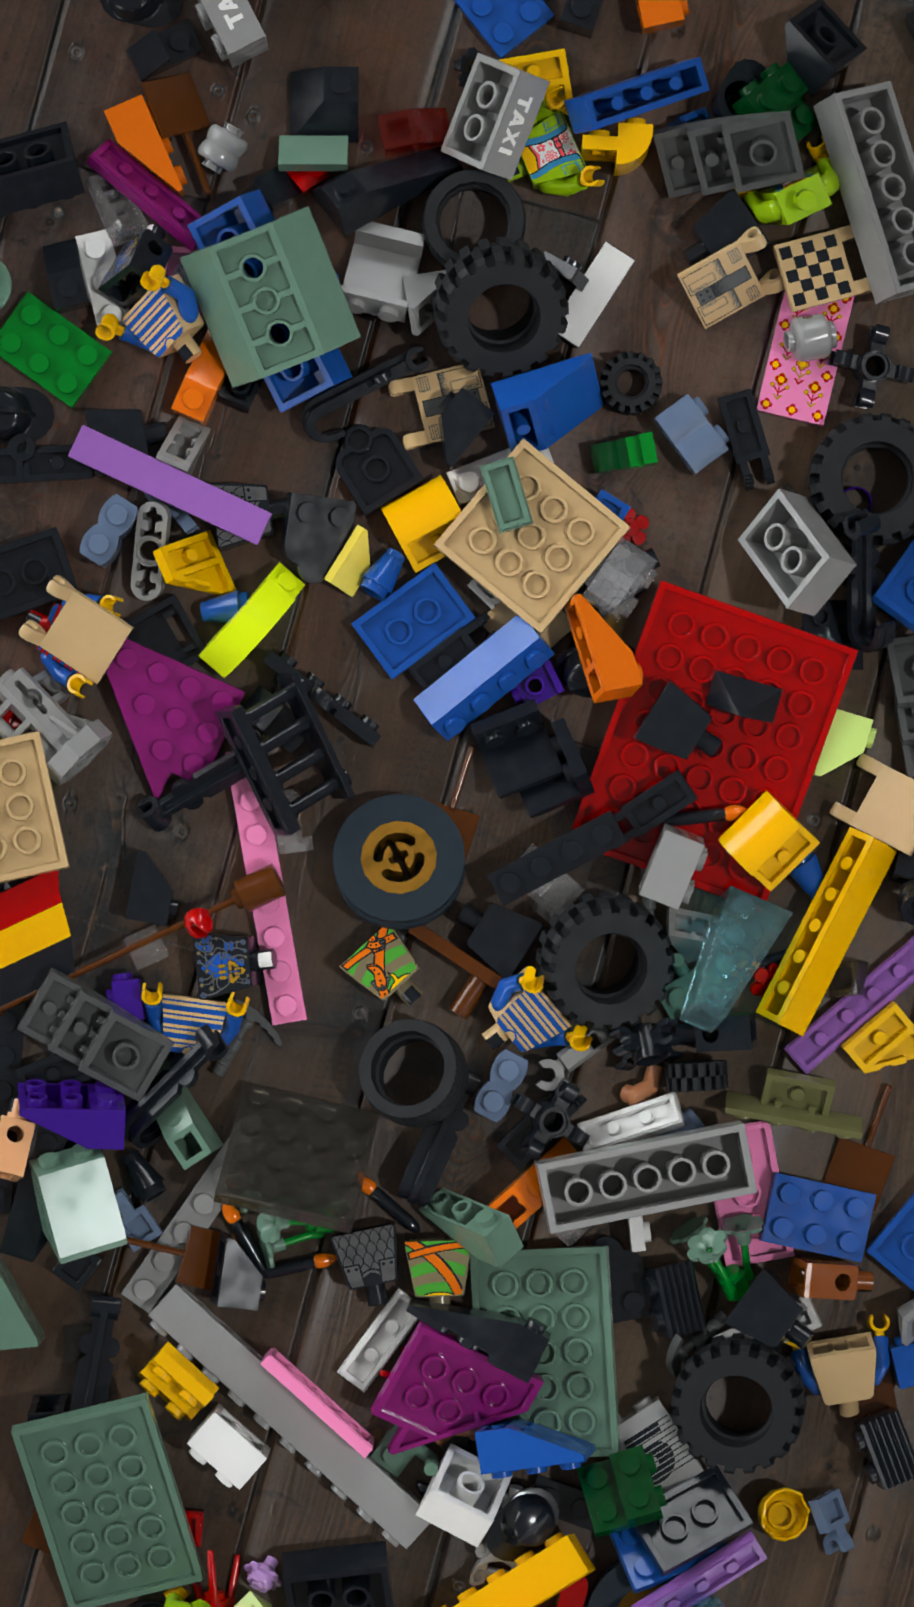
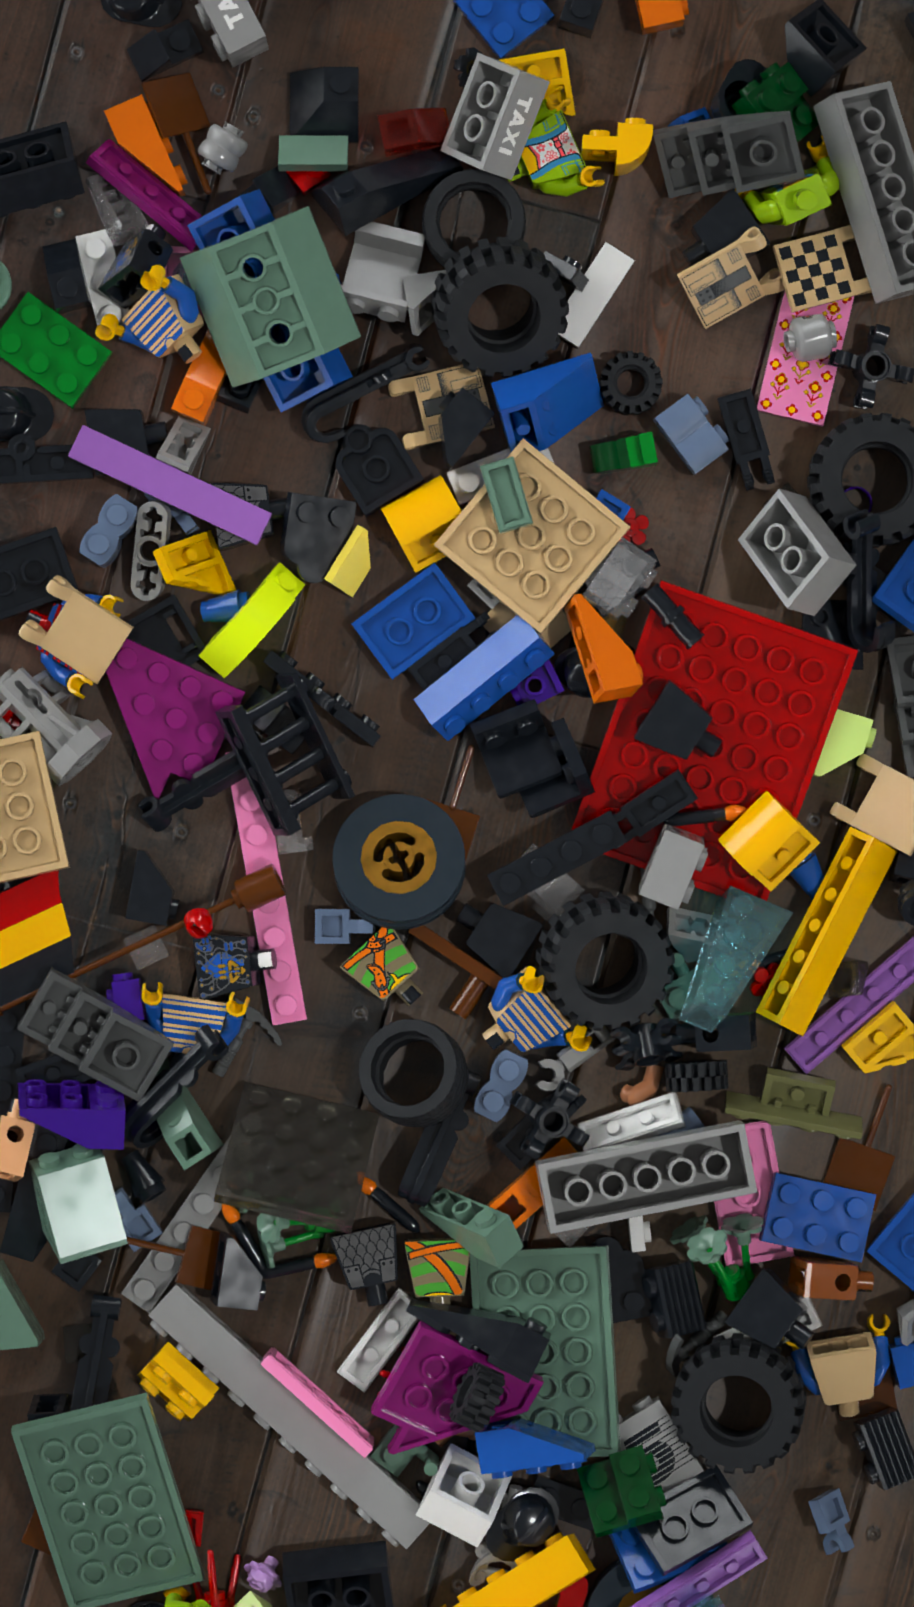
(227, 1447): white brick -> none
(336, 926): none -> sand blue plate
(383, 574): blue cone -> none
(477, 1397): none -> black tyre
(636, 95): blue brick -> none
(672, 616): none -> black pin
(743, 697): black slope -> none
(783, 1514): yellow hair -> none

